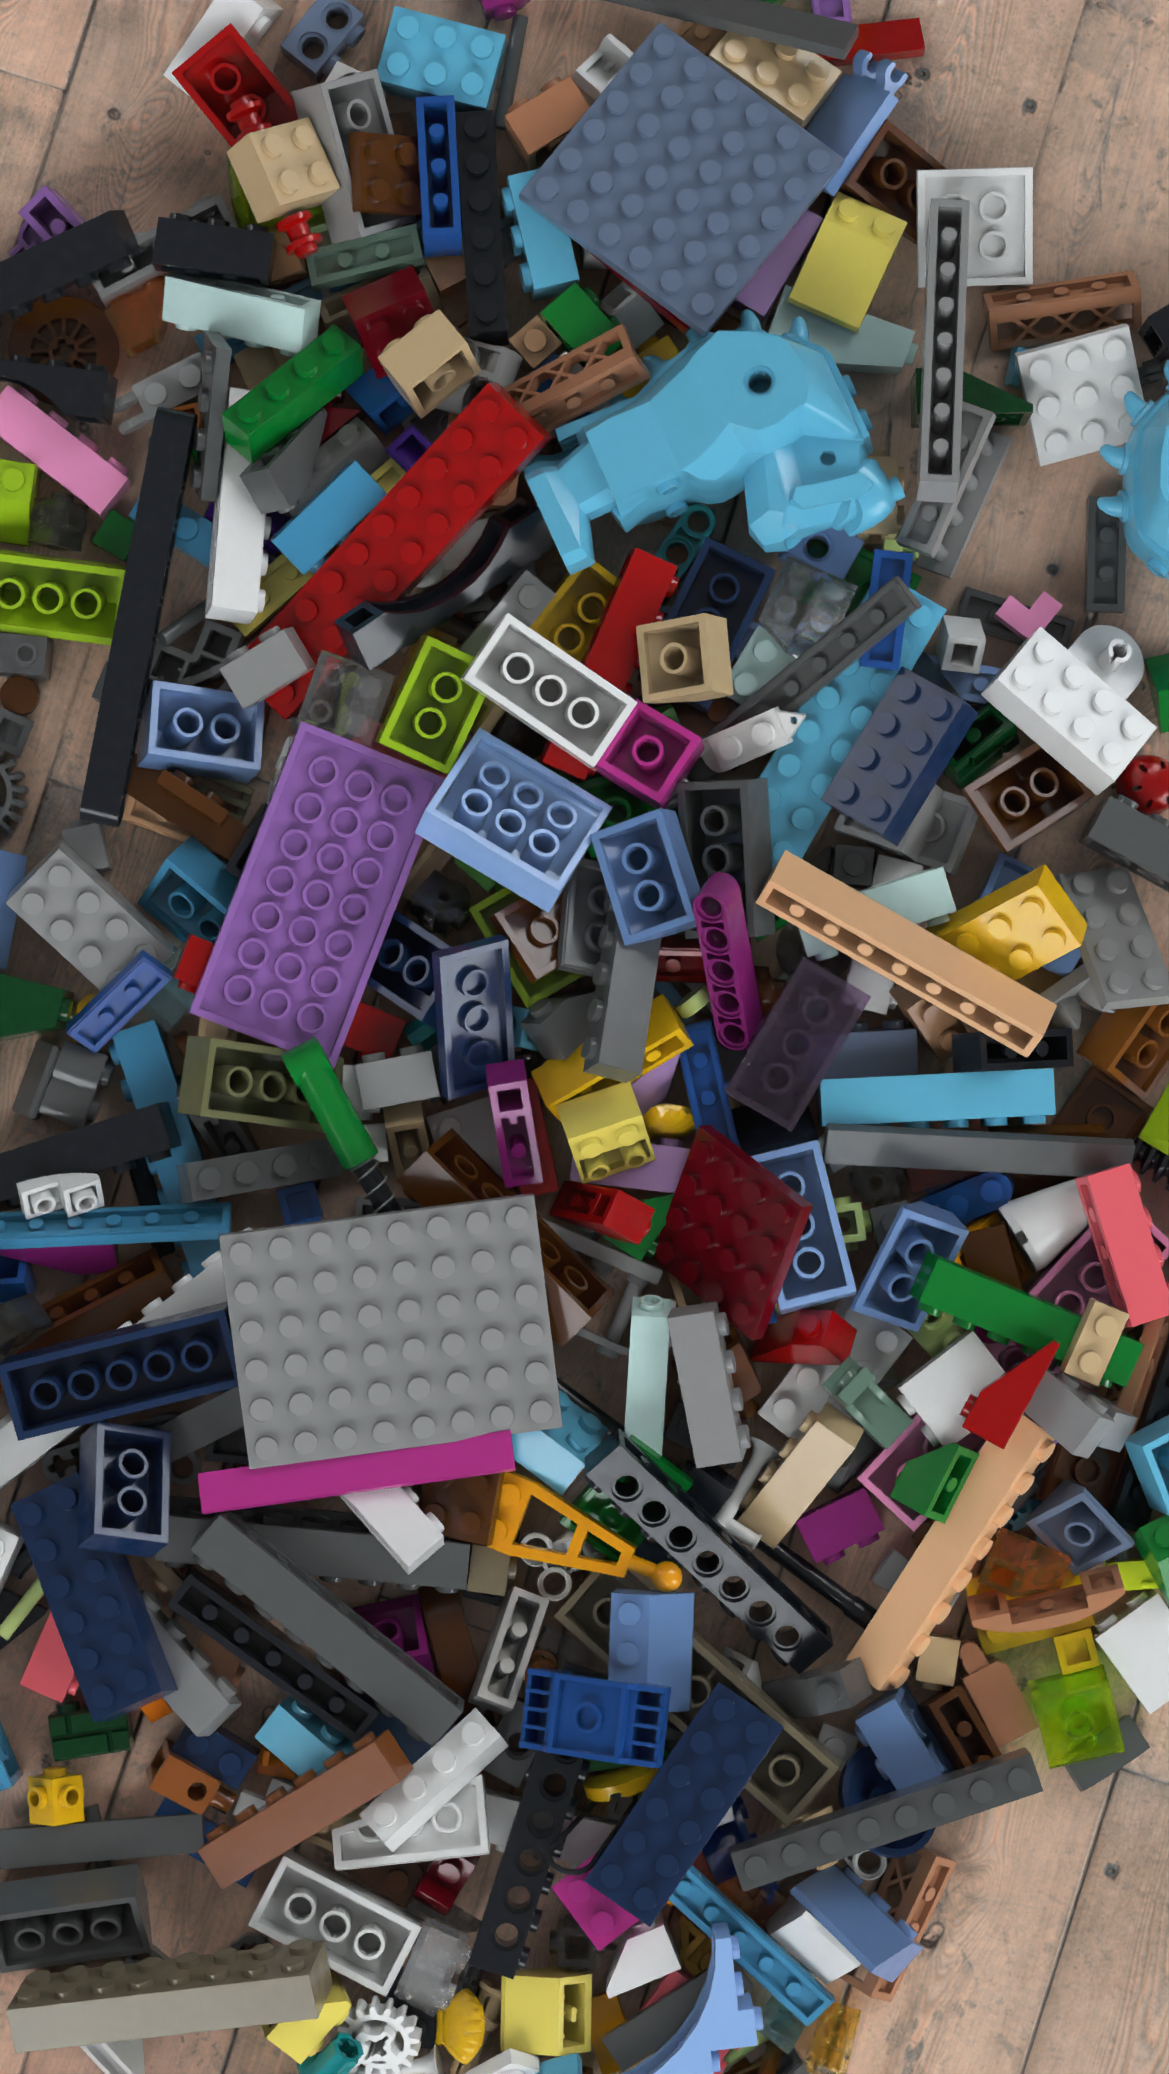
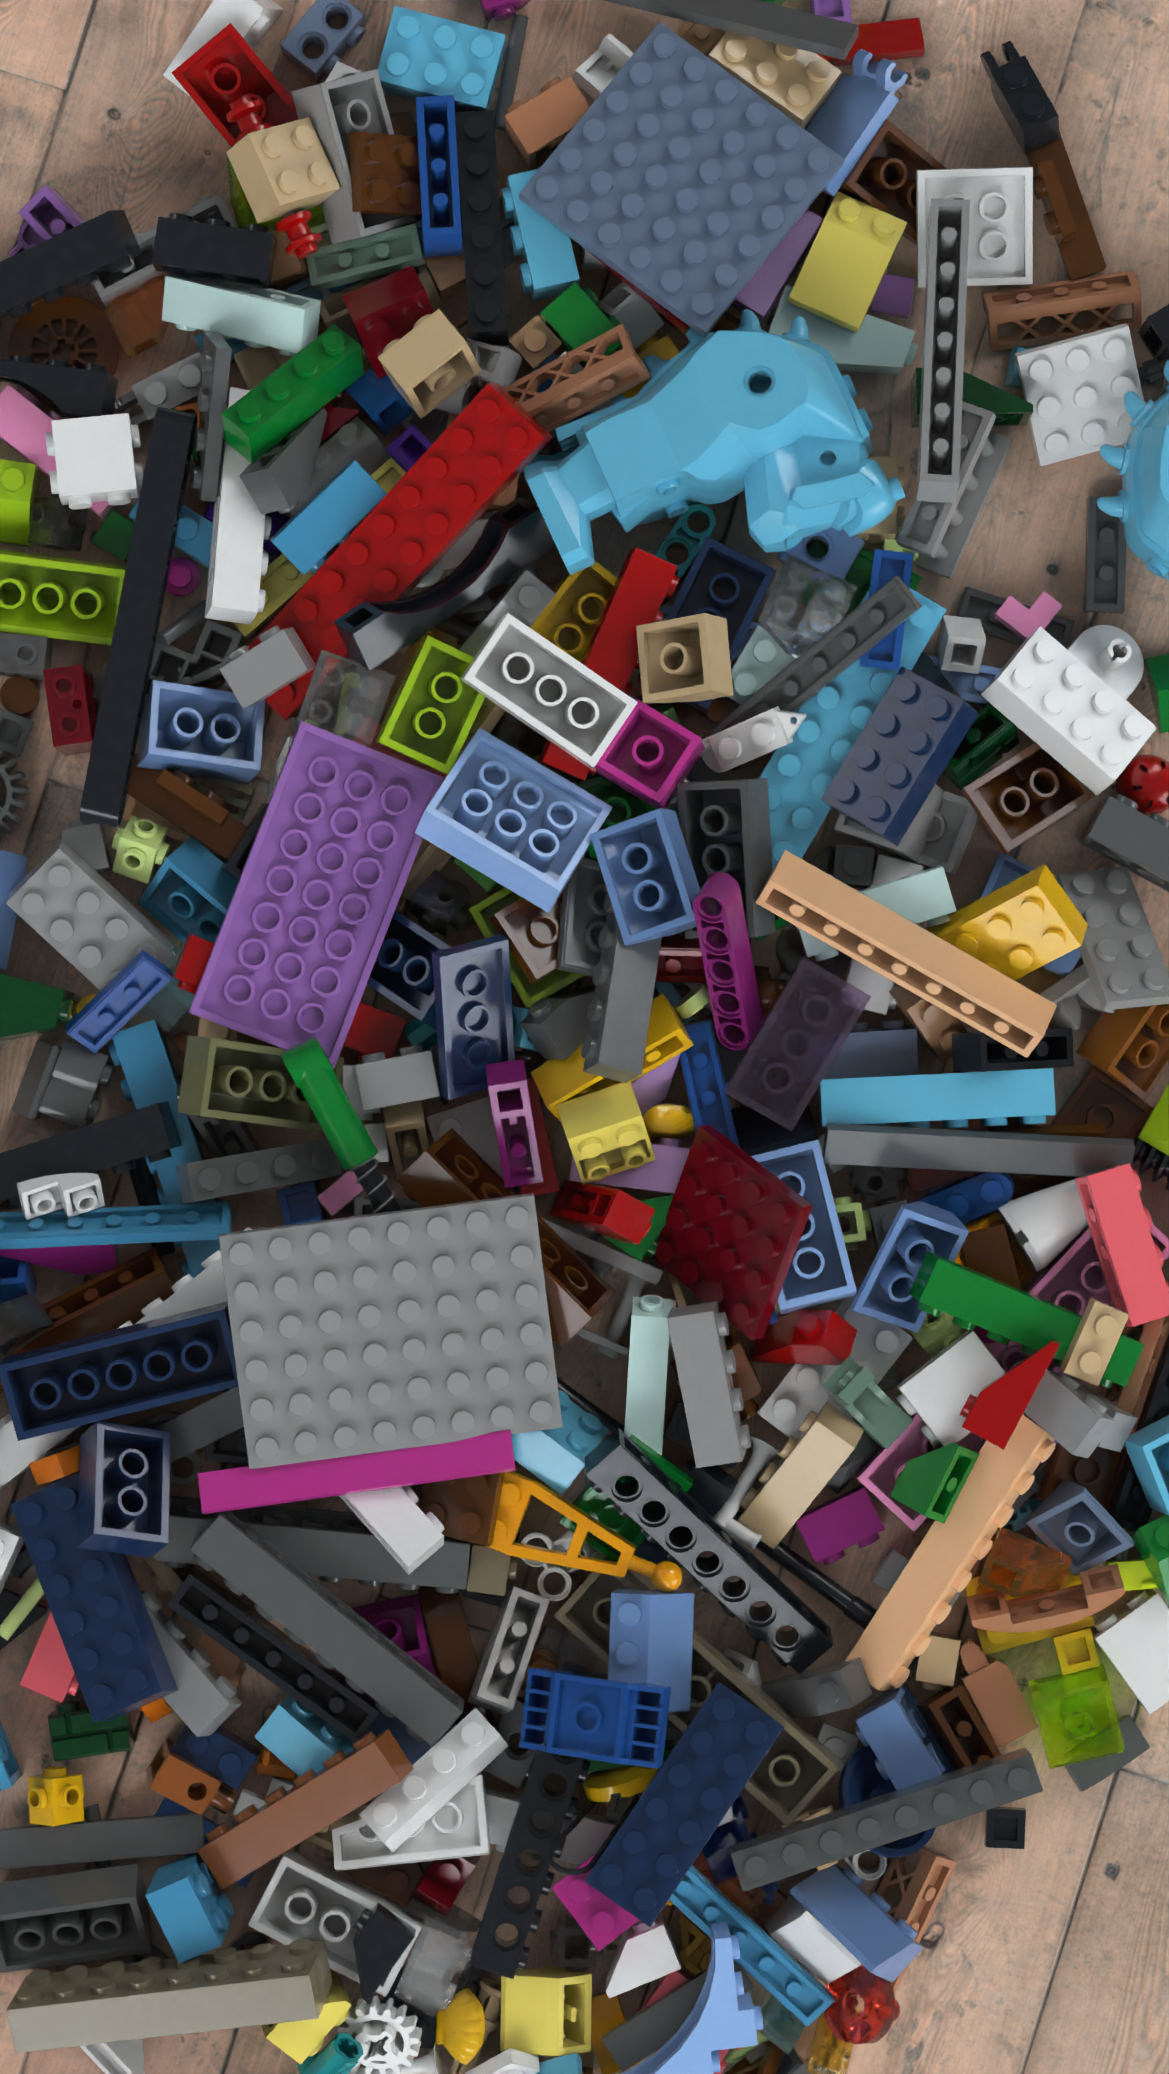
(56, 1465): none -> orange piece
(68, 703): none -> dark red window
(95, 460): none -> white brick
(140, 848): none -> yellowish green brick
(183, 577): none -> dark pink plate
(189, 1906): none -> dark azure brick
(340, 1193): none -> bright pink piece
(378, 1946): none -> black slope
(878, 2012): none -> clear red plate
(894, 296): none -> medium lavender tile
(1005, 1827): none -> black plate
(1022, 99): none -> black hinge
(1065, 210): none -> reddish brown bracket

